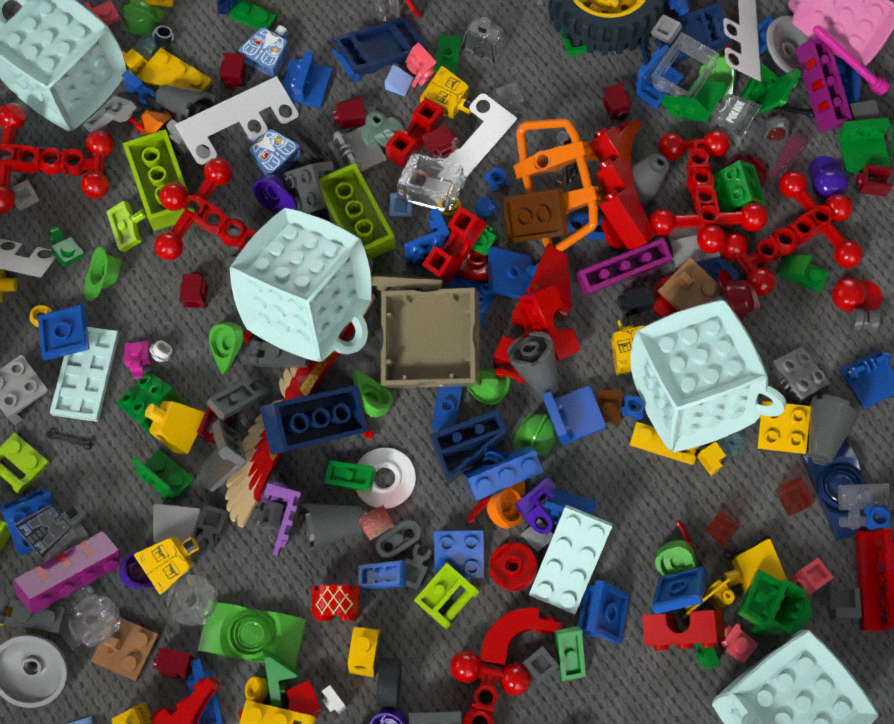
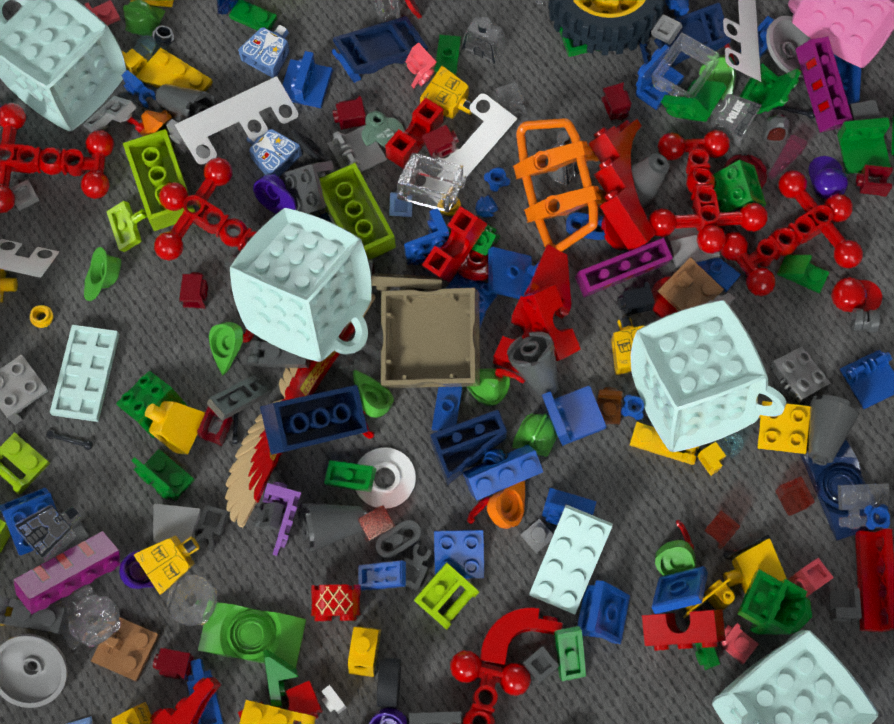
(63, 332): blue plate -> none
(64, 250): green plate -> none
(136, 356): dark pink plate -> none
(161, 351): white plate -> none
(226, 458): dark grey bracket -> none
(233, 70): dark red window -> none
(256, 689): yellow tile -> none
(398, 81): light blue slope -> none
(509, 555): red plate -> none
(534, 508): dark purple piece -> none
(535, 216): reddish brown plate -> none
(739, 294): dark red piece -> none
(877, 84): dark pink piece -> none

